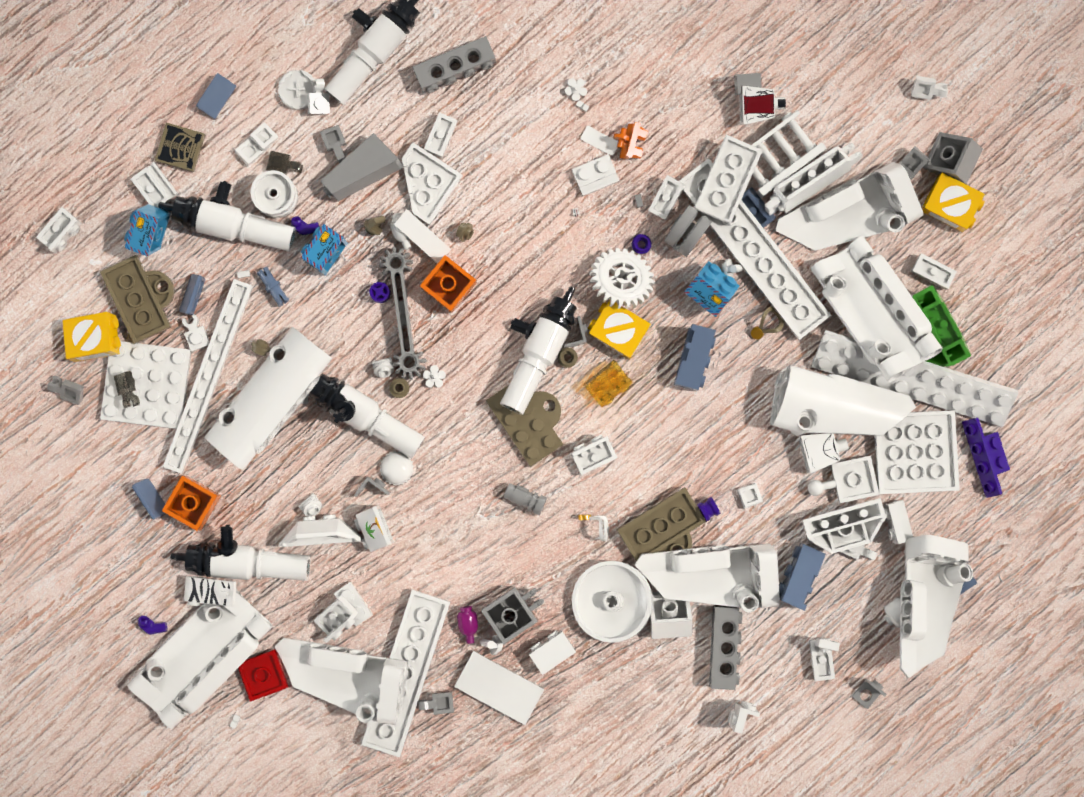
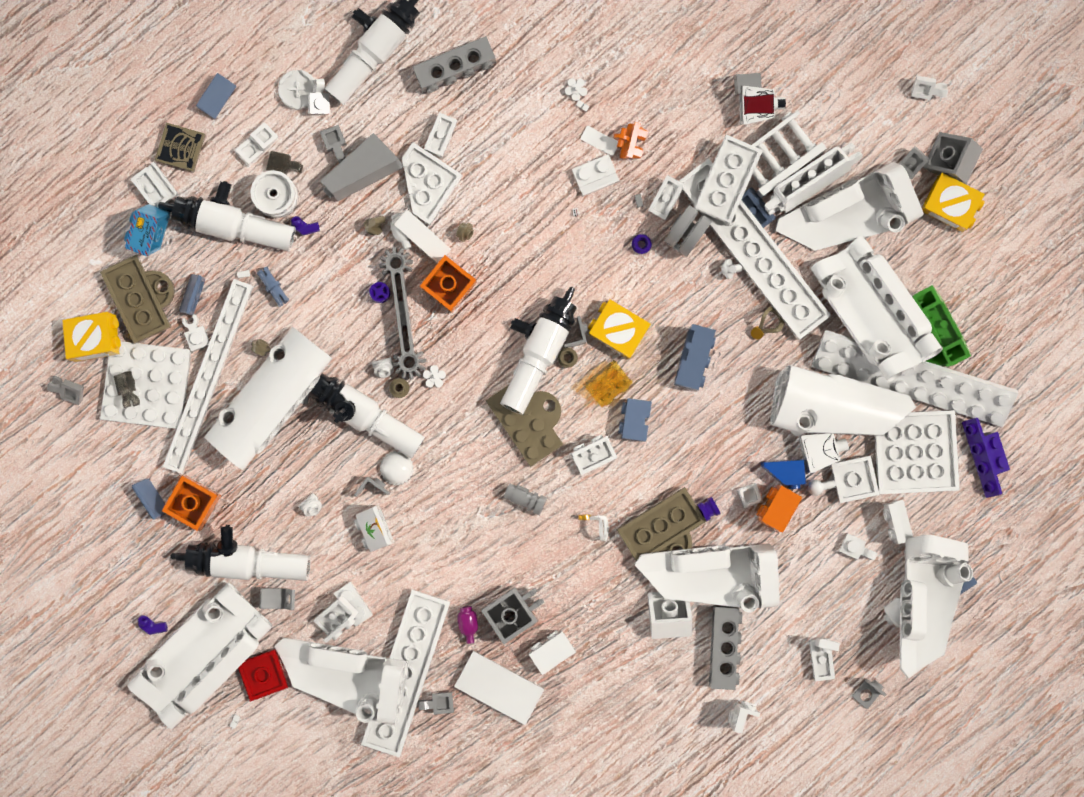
(59, 230): white bracket -> none
(209, 591): white door -> none
(276, 598): none -> light grey bracket
(320, 532): white wedge -> none
(323, 249): dark azure brick -> none
(495, 644): white plate -> none
(612, 601): white dish -> none
(615, 286): white gear -> none
(634, 419): none -> sand blue brick
(712, 288): dark azure brick -> none
(778, 508): none -> orange brick
(787, 472): none -> blue slope
(800, 575): sand blue wedge -> none
(846, 526): white wedge -> none
(933, 271): white plate -> none

